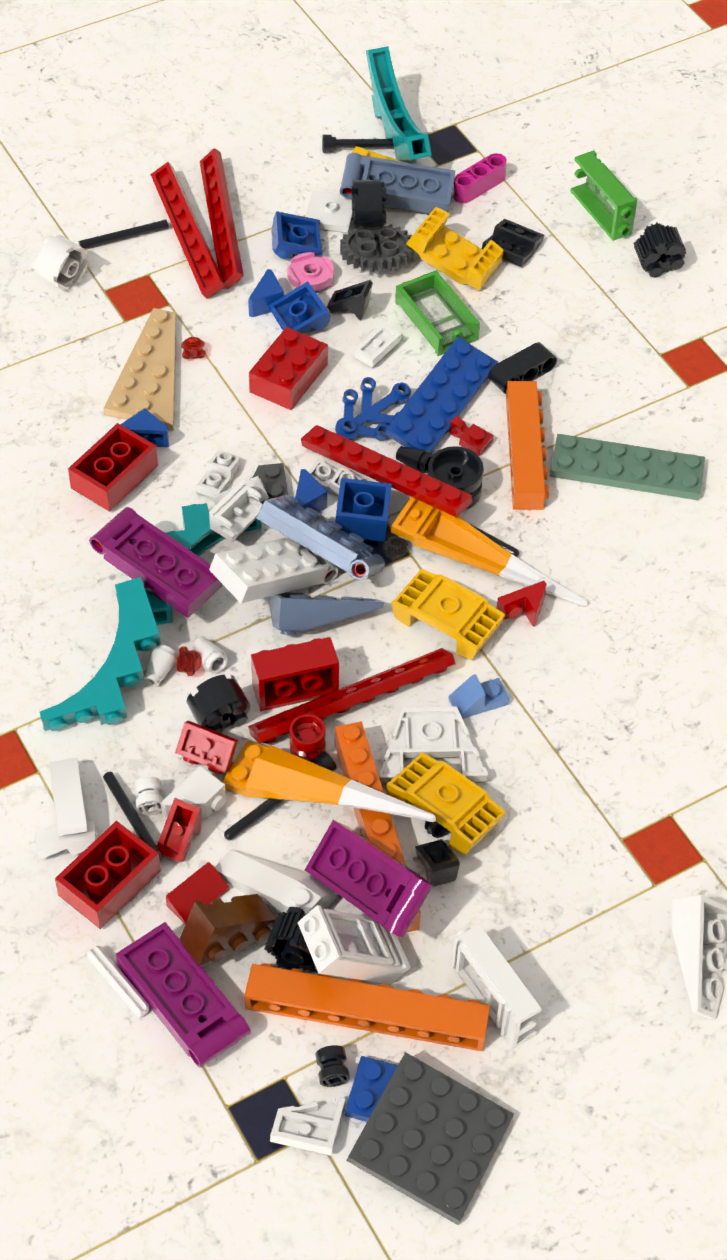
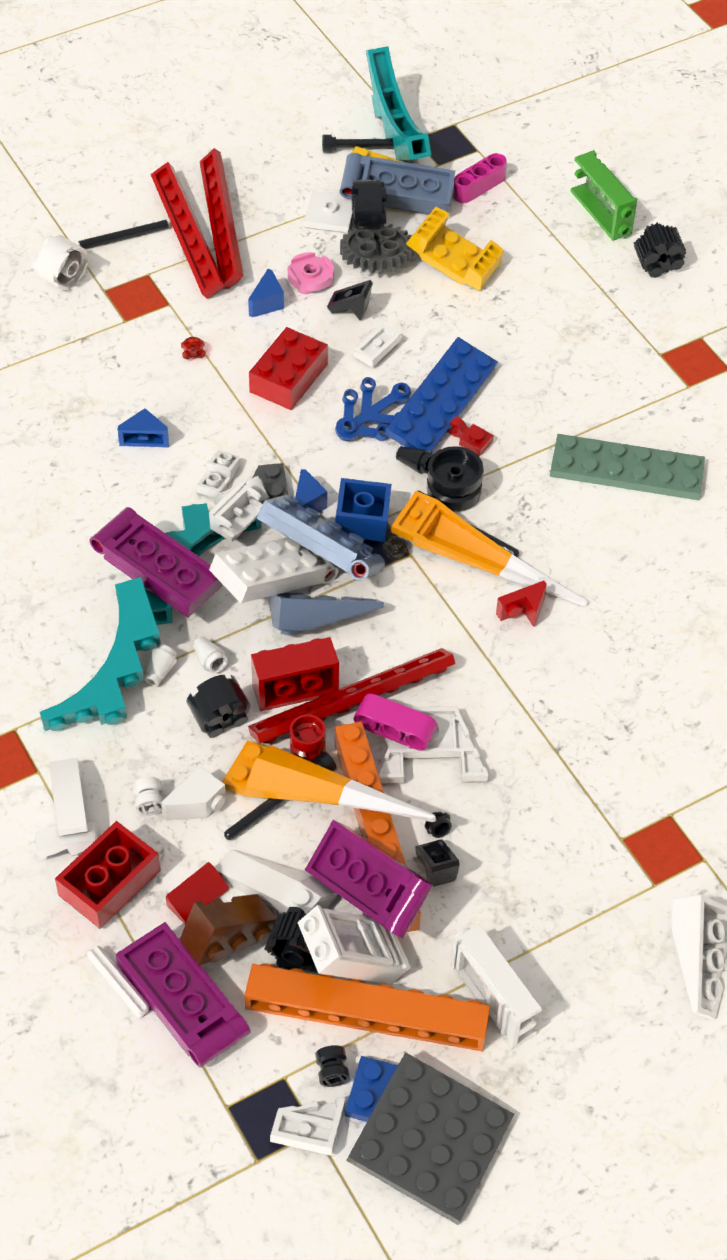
(113, 467): red brick -> none
(129, 810): black bar -> none
(148, 373): tan wing -> none
(179, 828): red slope -> none
(188, 661): clear red plate -> none
(206, 747): bracket -> none
(295, 235): blue slope -> none
(301, 310): blue slope -> none
(329, 476): white slope -> none
(387, 471): red plate -> none
(396, 722): none -> dark pink beam
(437, 311): bright green door -> none
(448, 609): yellow plate -> none
(451, 797): yellow plate -> none
(478, 697): medium blue slope -> none
(516, 241): black slope -> none
(523, 366): black beam -> none
(525, 445): orange brick -> none

